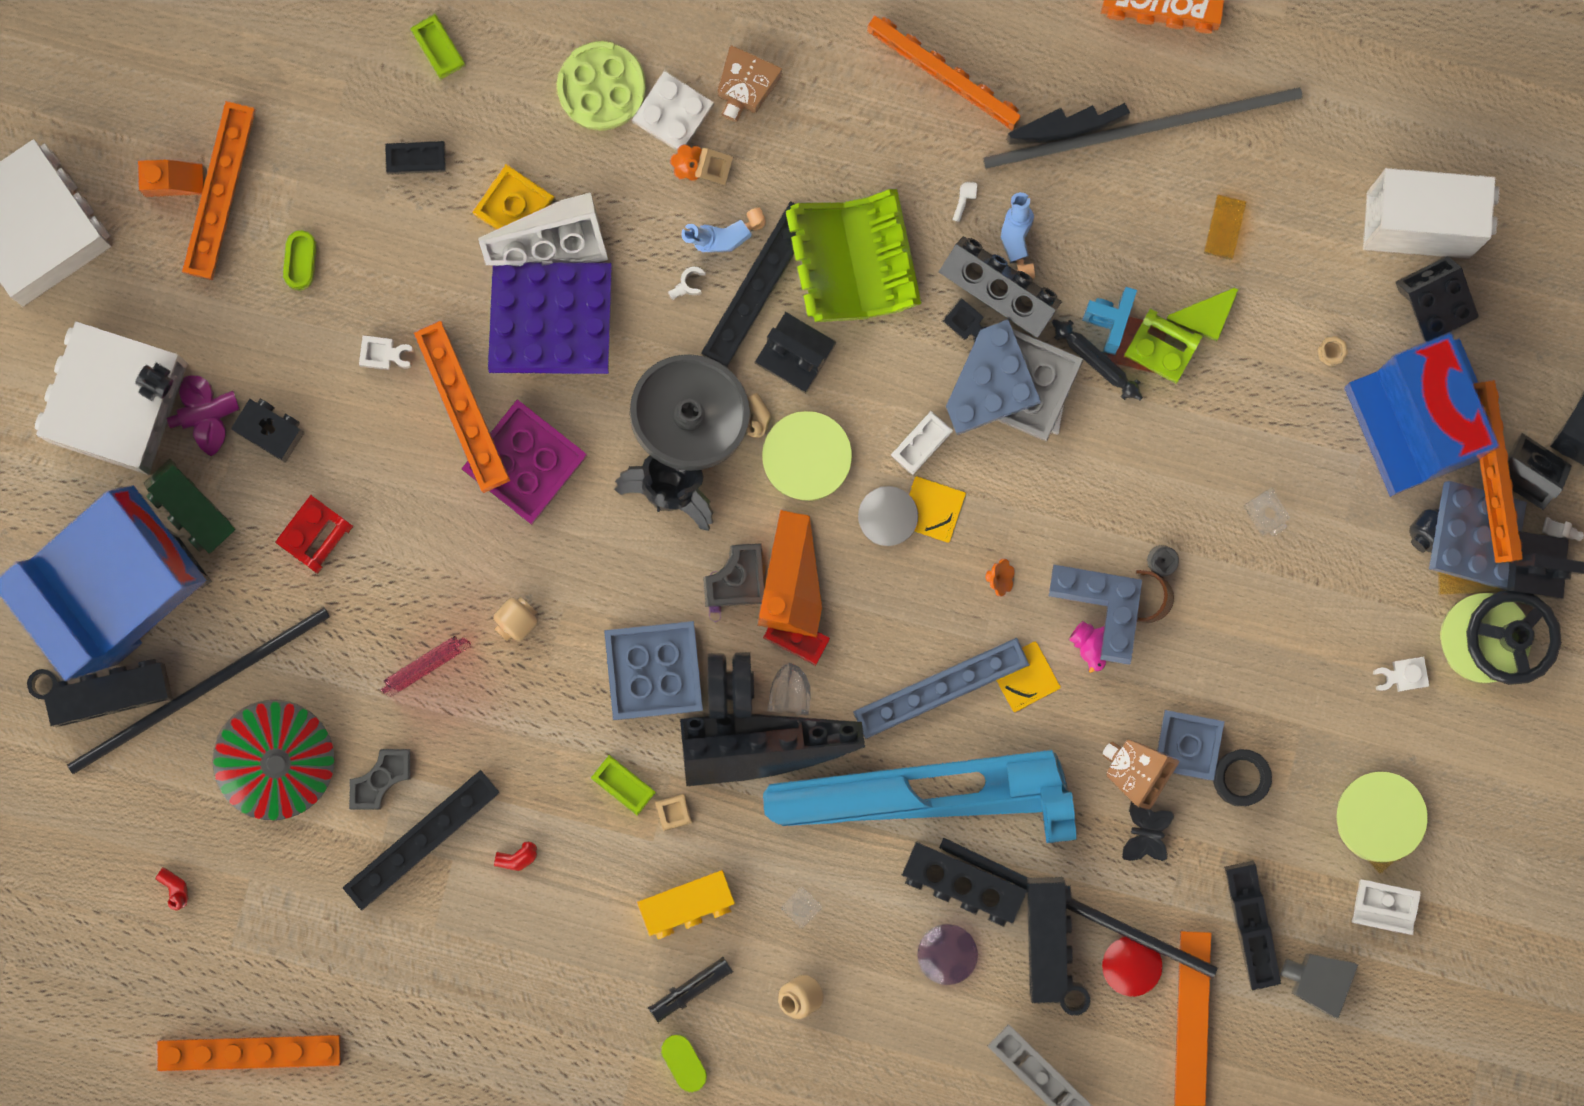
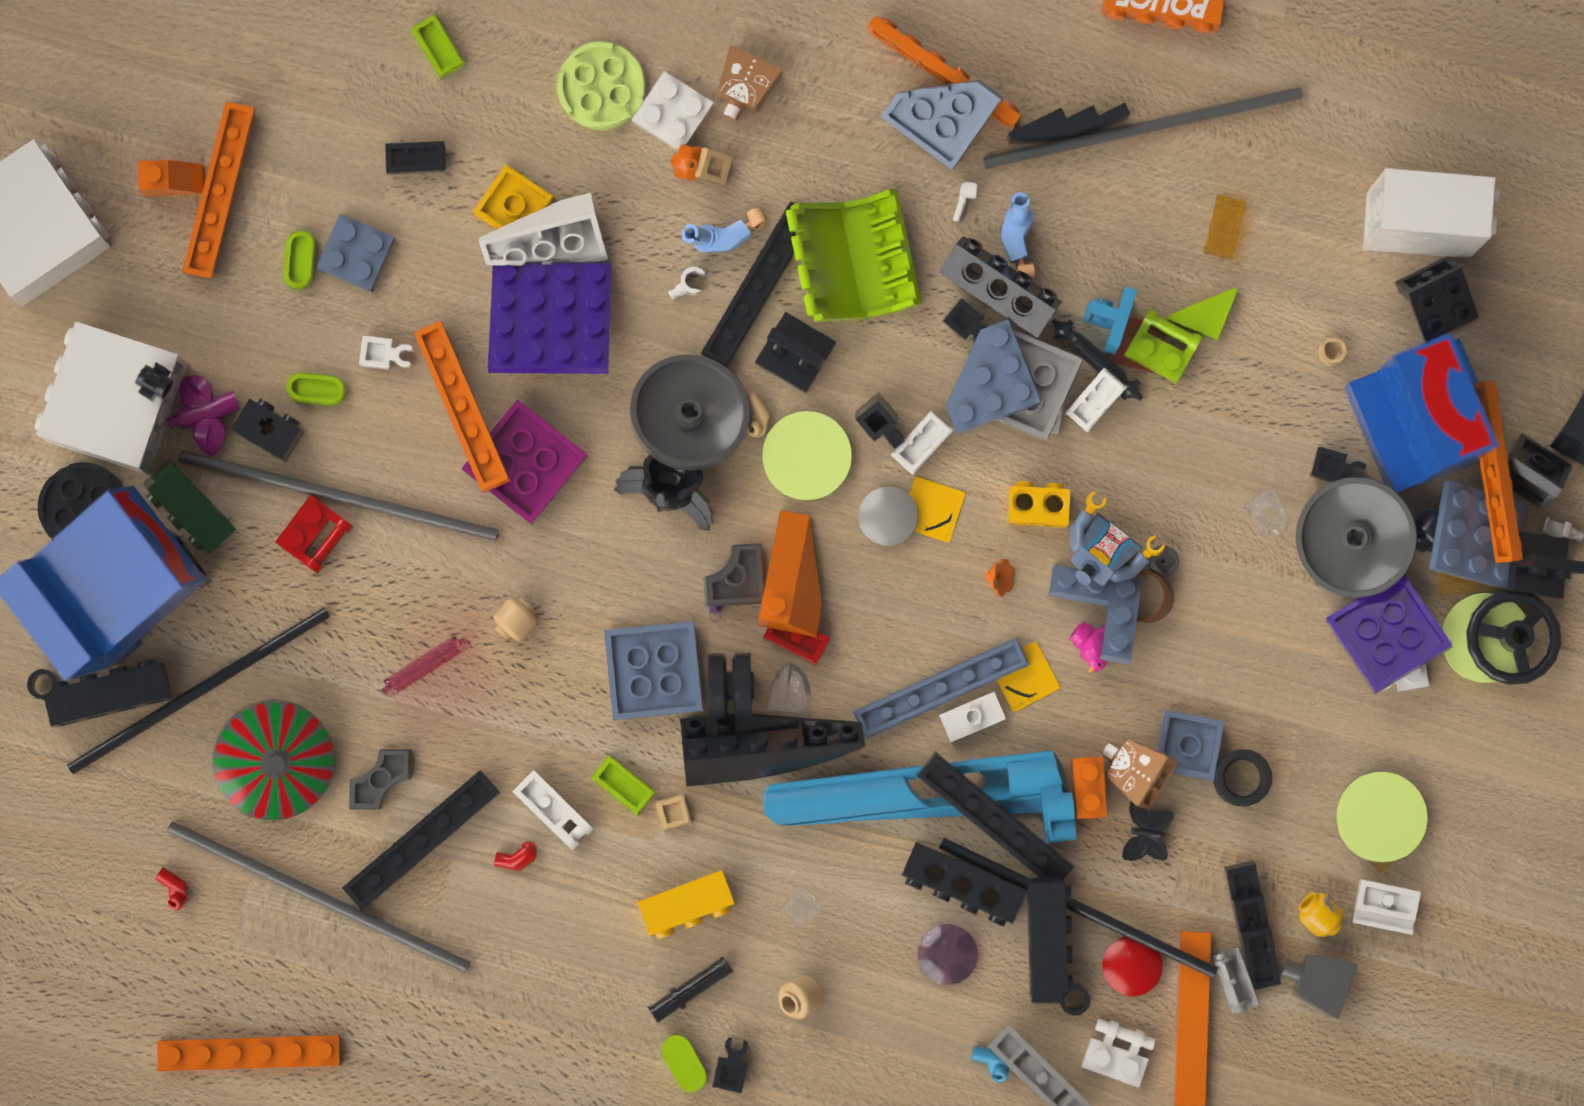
(71, 493): none -> black tile
(316, 389): none -> lime tile
(318, 897): none -> dark grey piece
(338, 495): none -> dark grey piece
(355, 253): none -> sand blue plate
(552, 809): none -> white plate
(731, 1071): none -> black plate
(879, 419): none -> black brick
(943, 117): none -> sand blue plate
(972, 717): none -> white plate
(993, 818): none -> black tile
(996, 1066): none -> dark azure arm
(1038, 514): none -> yellow brick
(1088, 787): none -> orange brick
(1096, 399): none -> white plate
(1104, 550): none -> torso
(1116, 1062): none -> white plate
(1236, 980): none -> light grey hinge
(1321, 914): none -> yellow head
(1331, 465): none -> black plate
(1356, 537): none -> dark grey dish
(1389, 634): none -> dark purple plate

